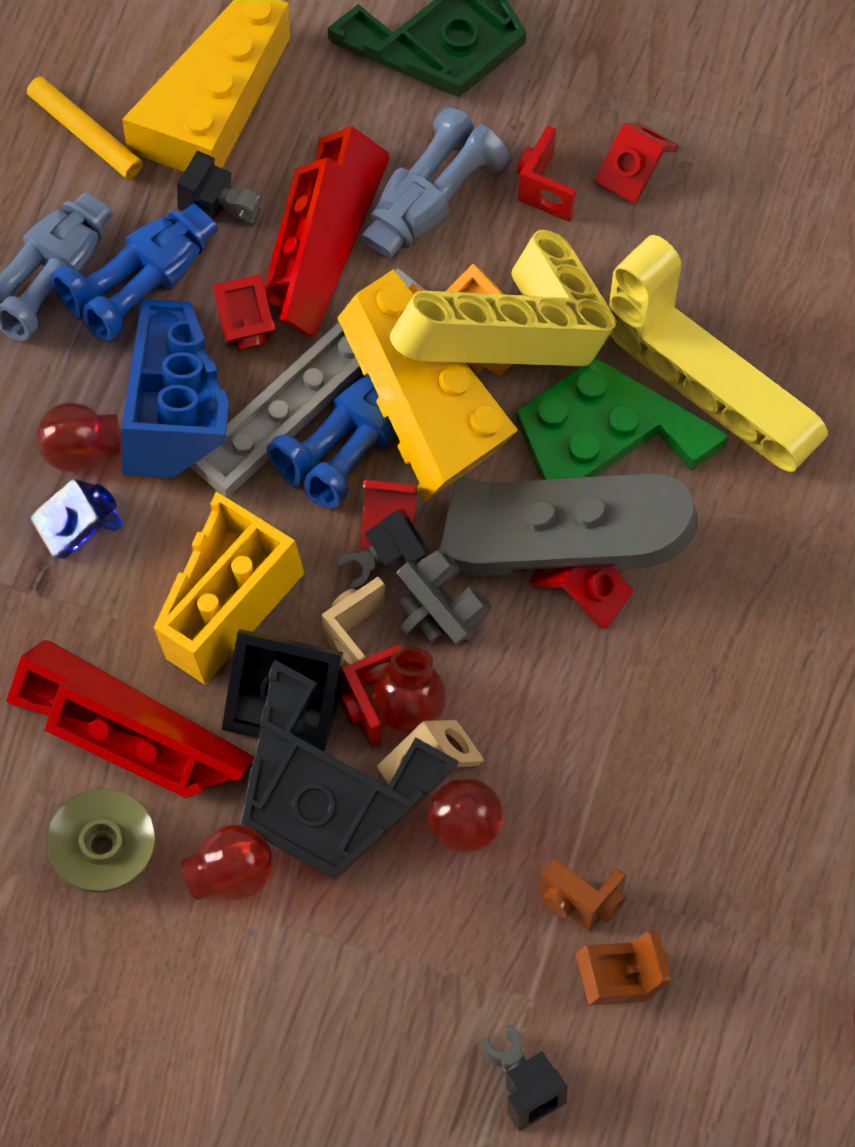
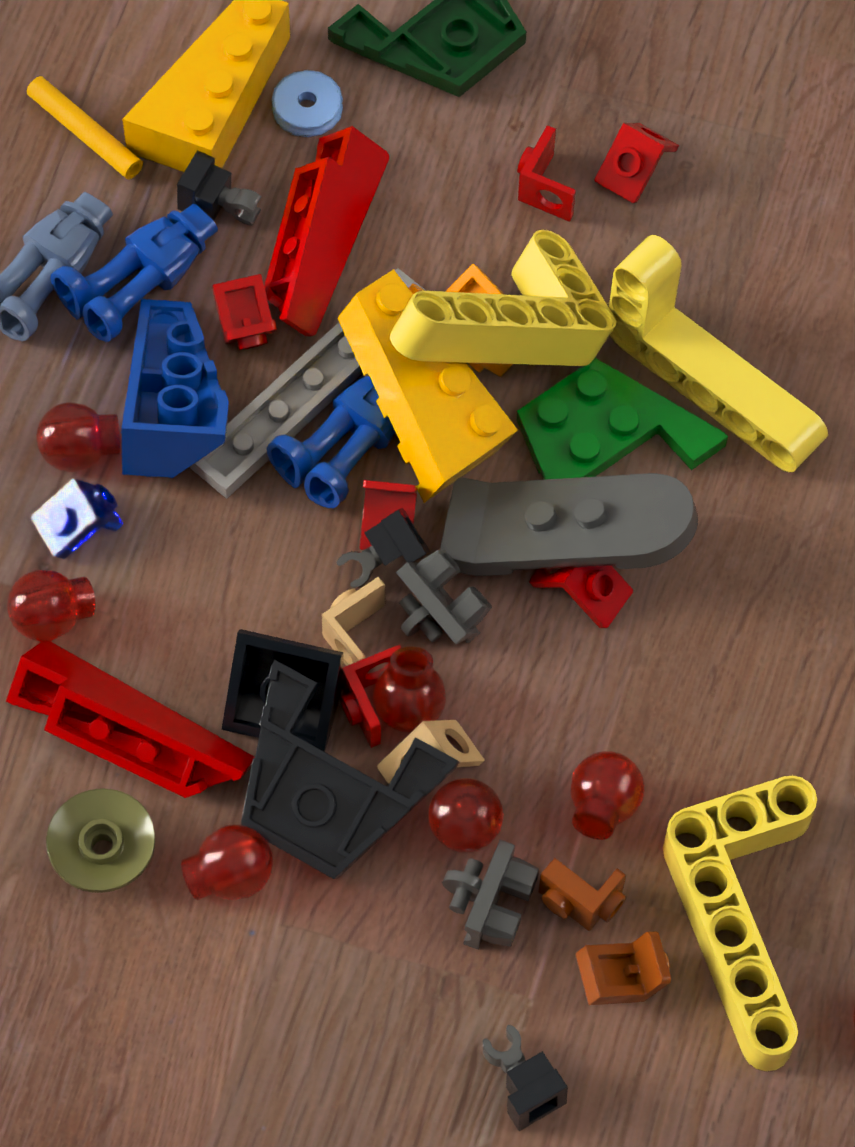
(49, 604): none -> clear red piece
(229, 584): yellow wedge -> none
(307, 120): none -> light blue piece
(413, 204): sand blue piece -> none
(504, 875): none -> dark grey hips
(605, 793): none -> clear red piece
(730, 908): none -> light yellow beam

